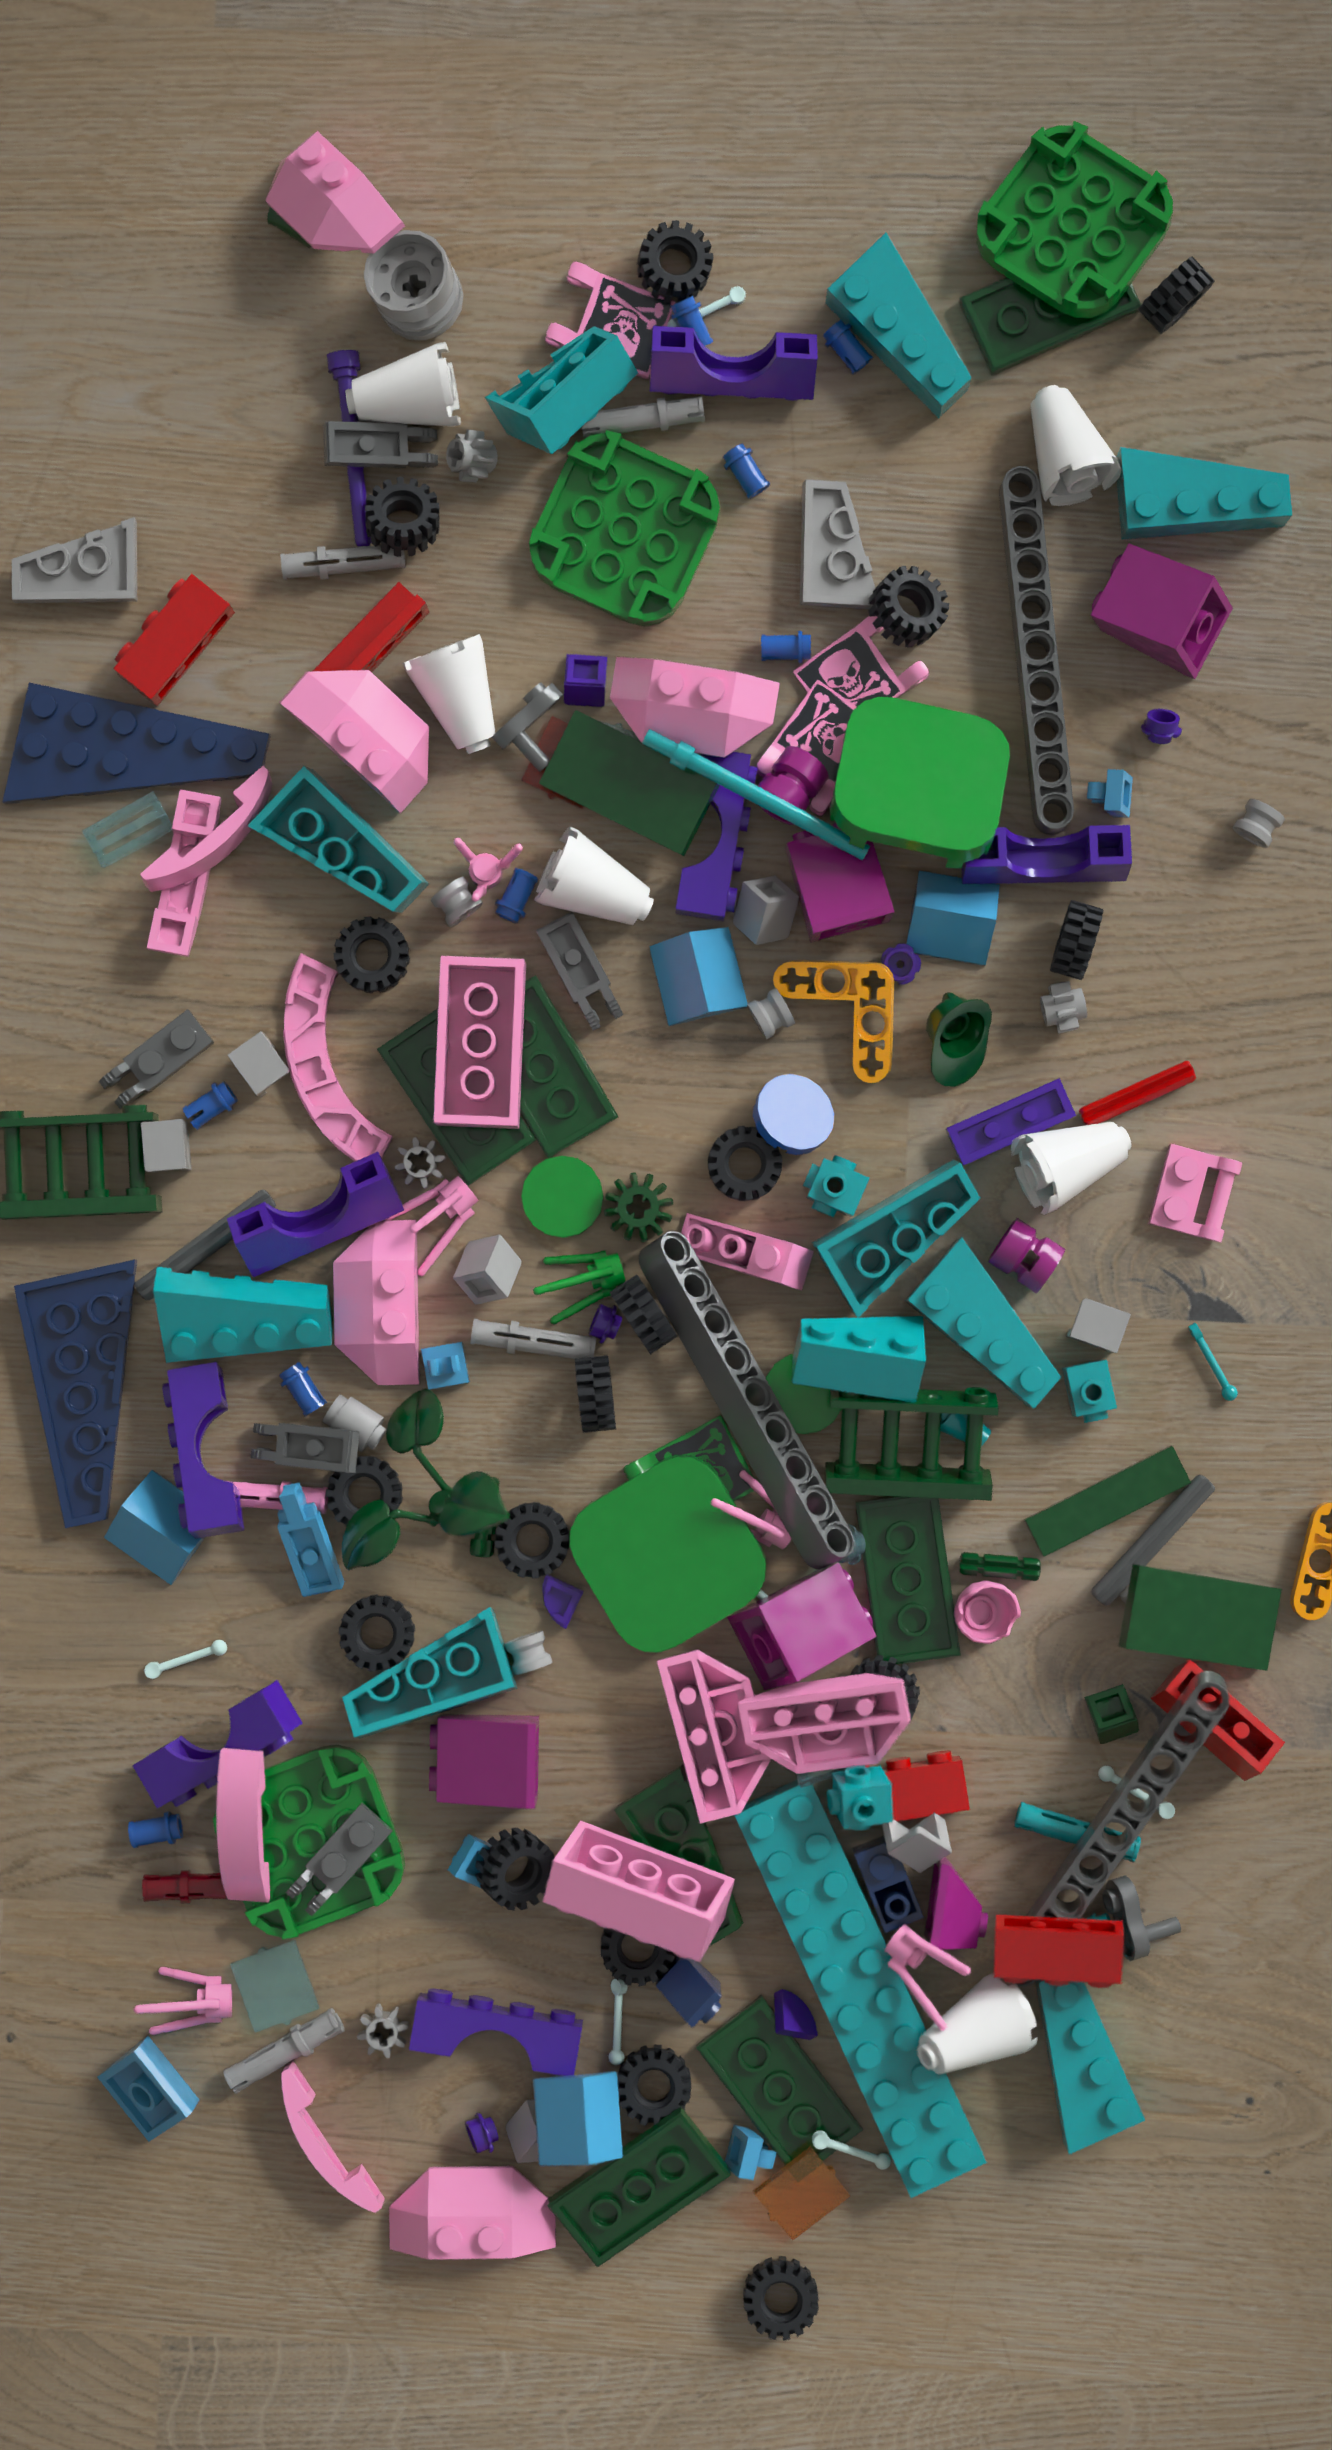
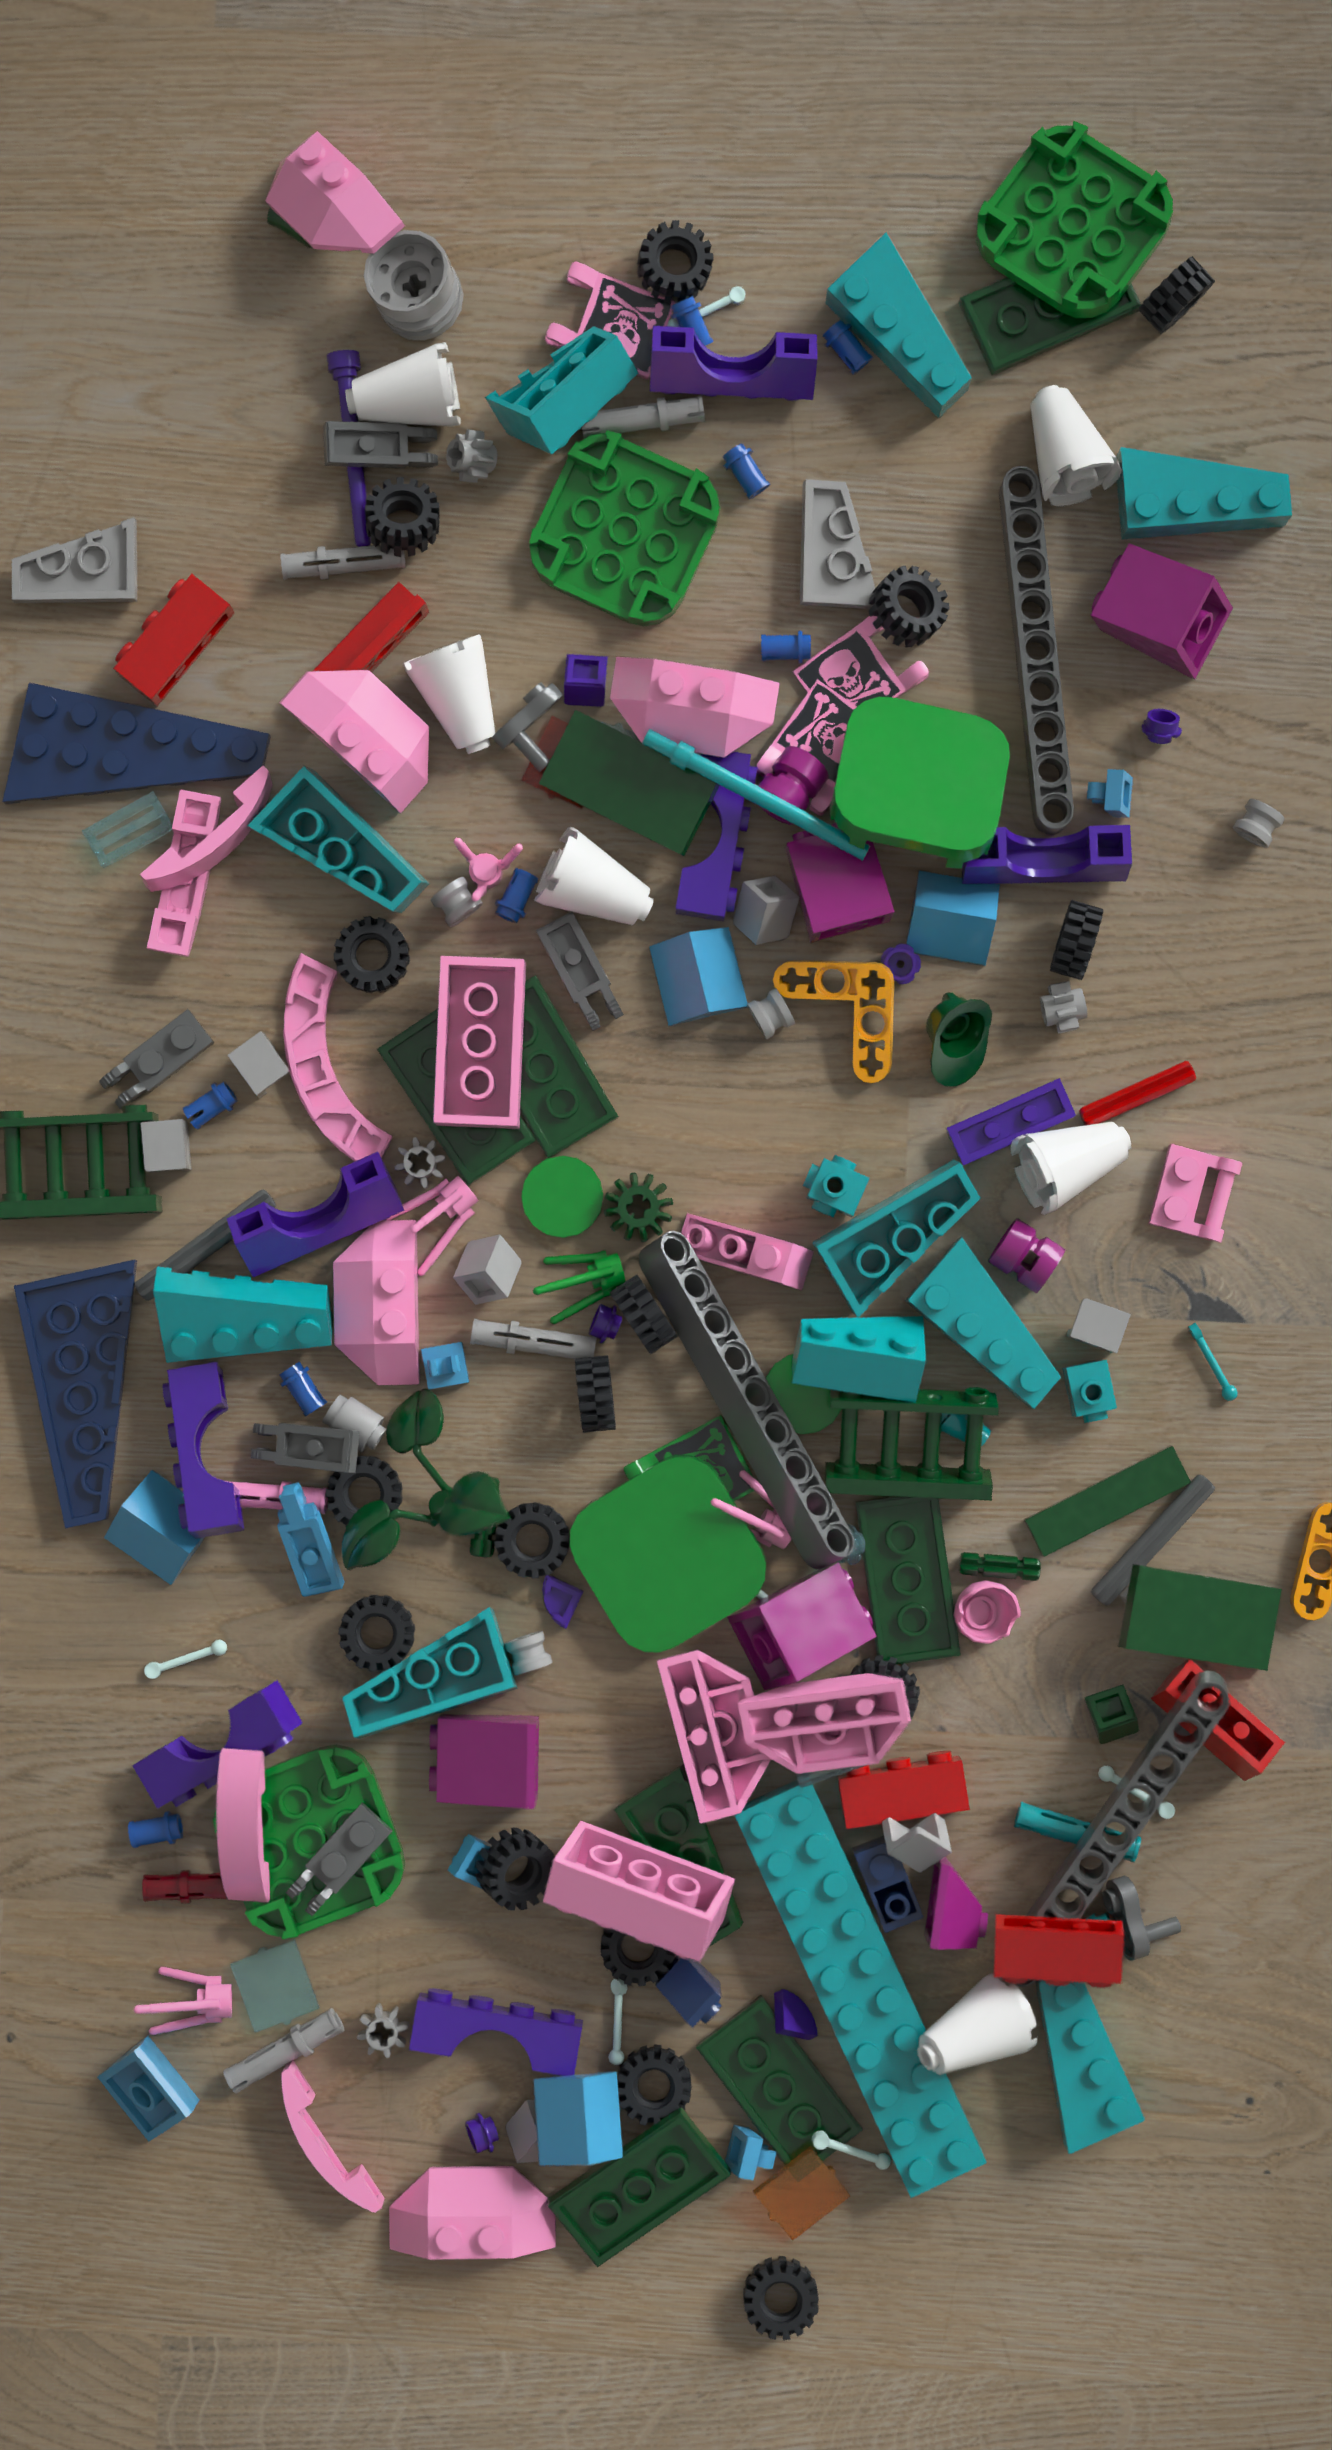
(719, 1164): black tyre -> none
(793, 1114): tile -> none
(861, 1797): teal brick -> none
(911, 1949): bright pink plant -> none

